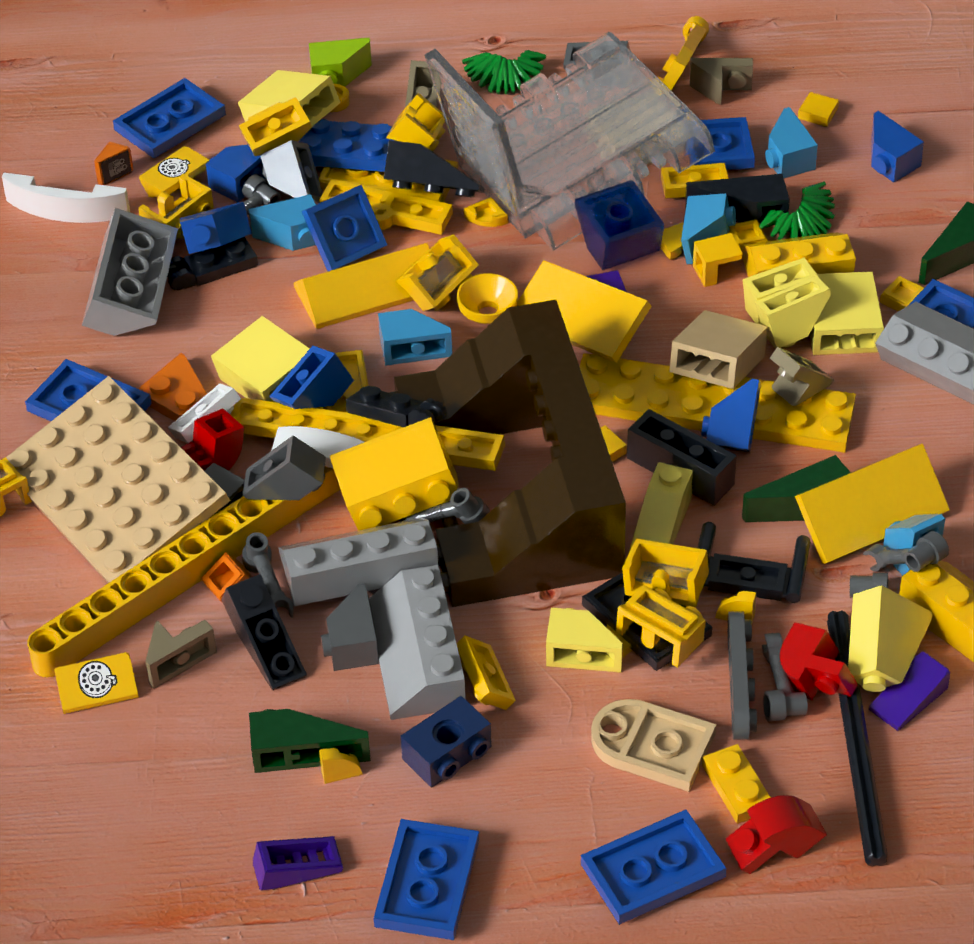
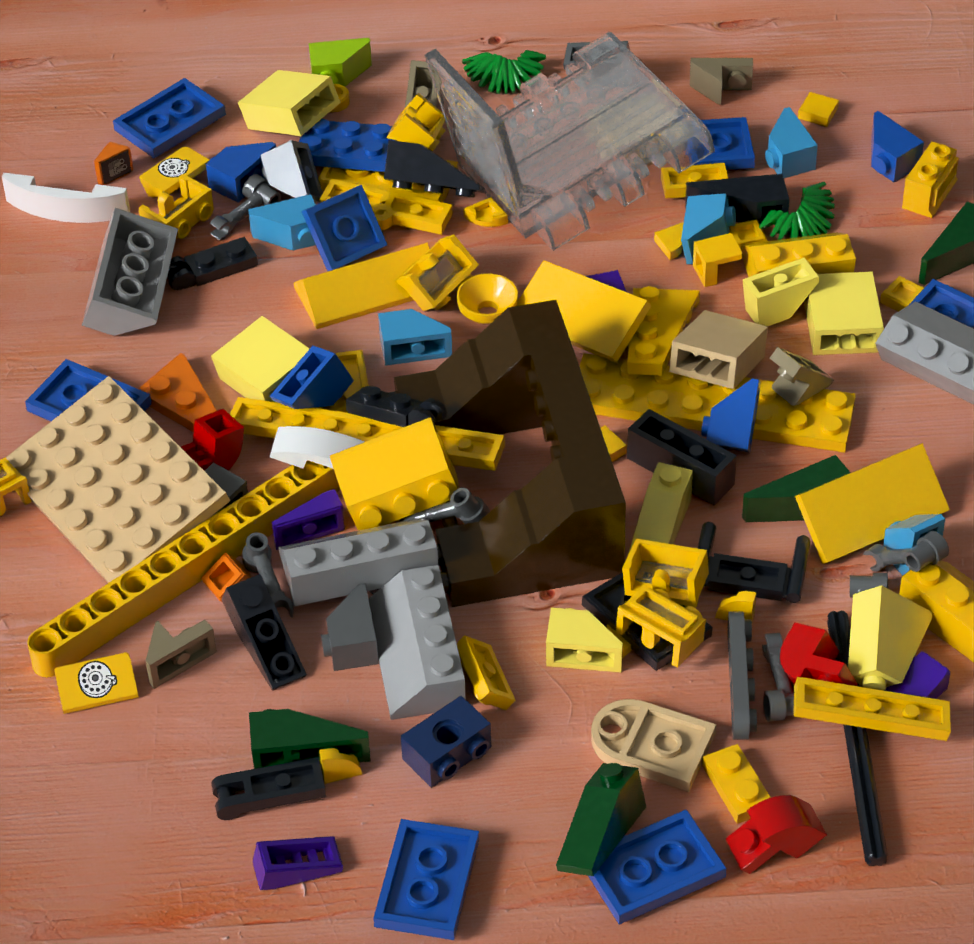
(215, 227): blue slope -> none
(218, 398): white plate -> none
(268, 787): none -> black plate
(275, 126): yellow slope -> none
(285, 472): dark grey slope -> none
(310, 520): none -> dark purple slope
(602, 818): none -> dark green slope
(619, 224): clear blue slope -> none
(652, 342): none -> yellow wing
(676, 64): yellow plate -> none
(793, 311): light yellow slope -> none
(872, 708): none -> yellow plate
(931, 179): none -> yellow window

